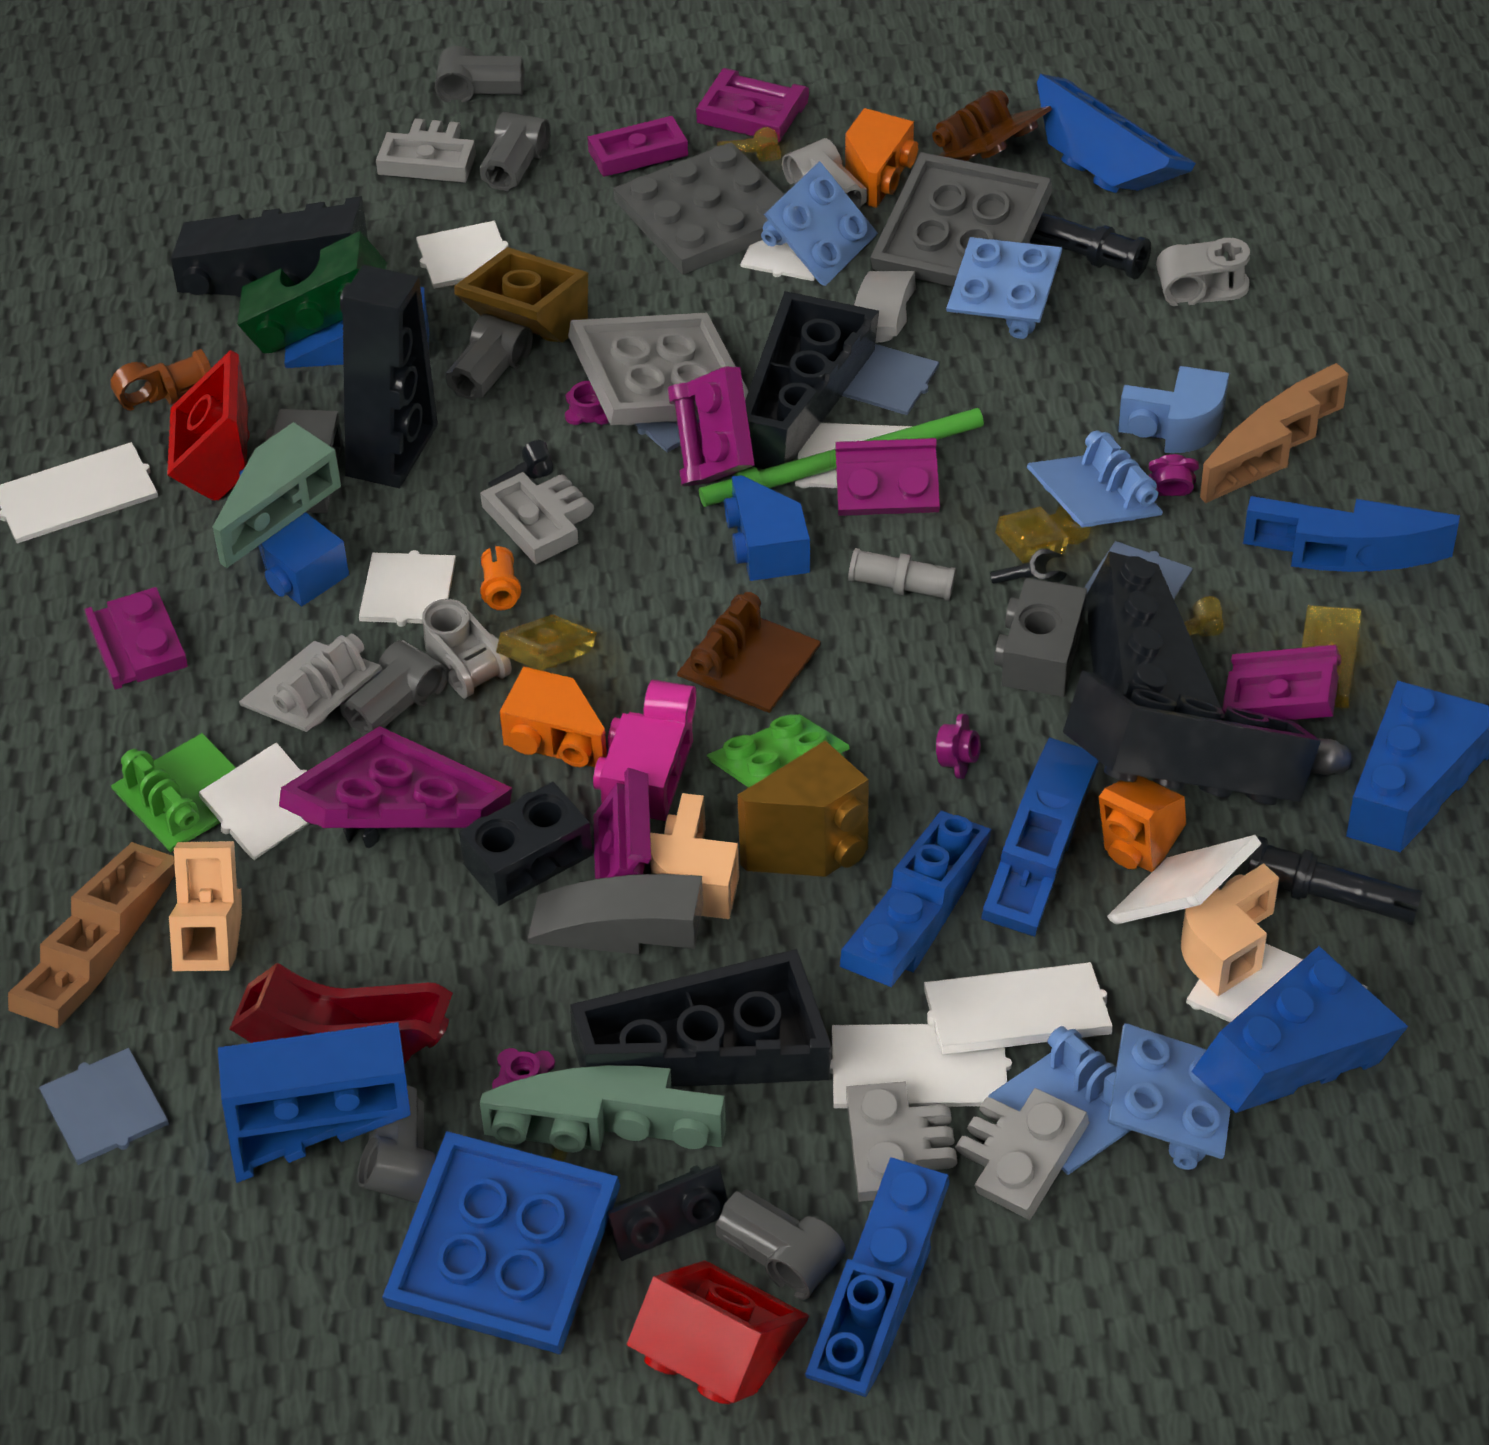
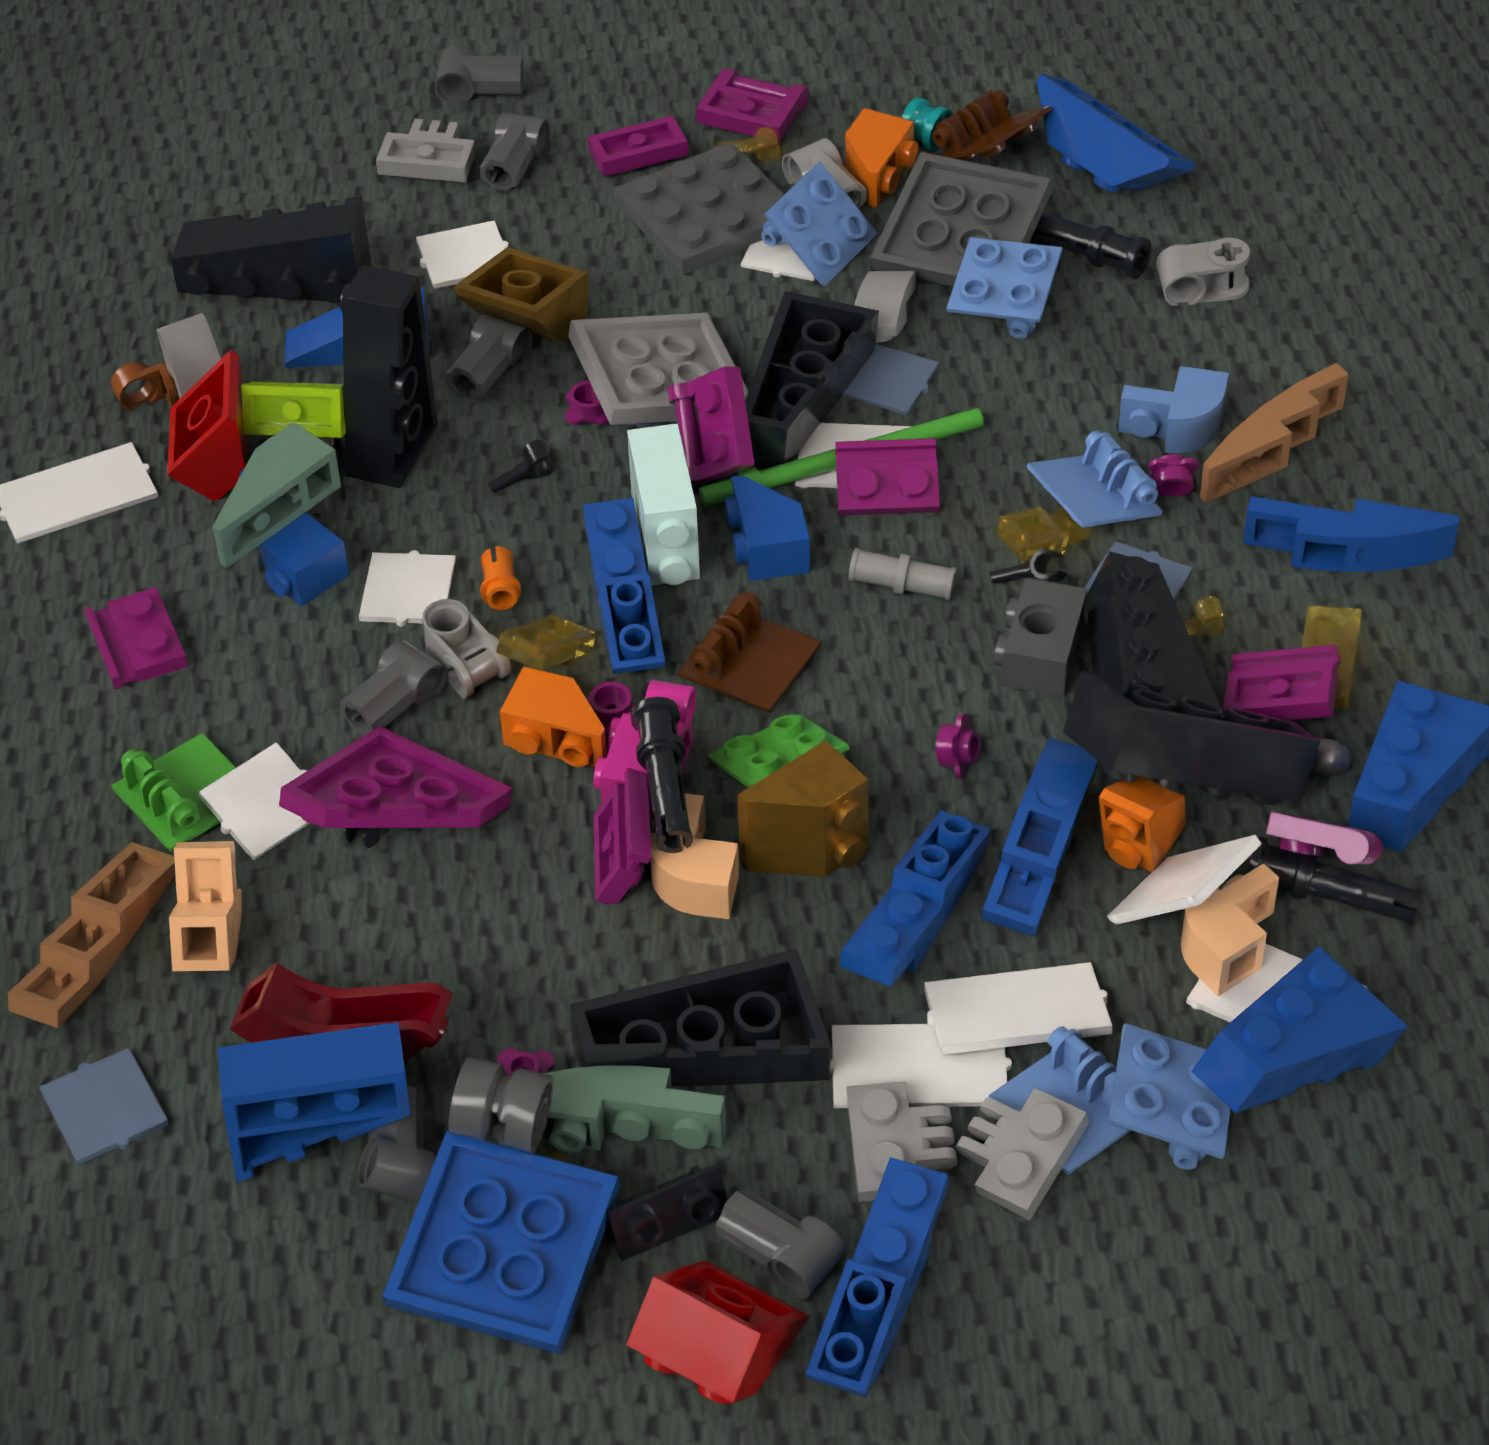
(188, 350): none -> light grey slope
(275, 405): none -> lime plate
(280, 313): dark green arch -> none
(313, 683): light grey hinge -> none
(501, 1104): none -> dark grey wheel
(525, 843): black brick -> none
(538, 516): light grey hinge -> none
(608, 696): none -> magenta plate
(620, 913): dark grey slope -> none
(623, 586): none -> blue slope
(661, 755): none -> black pin
(664, 504): none -> light aqua brick
(925, 120): none -> teal wheel
(1311, 835): none -> plate

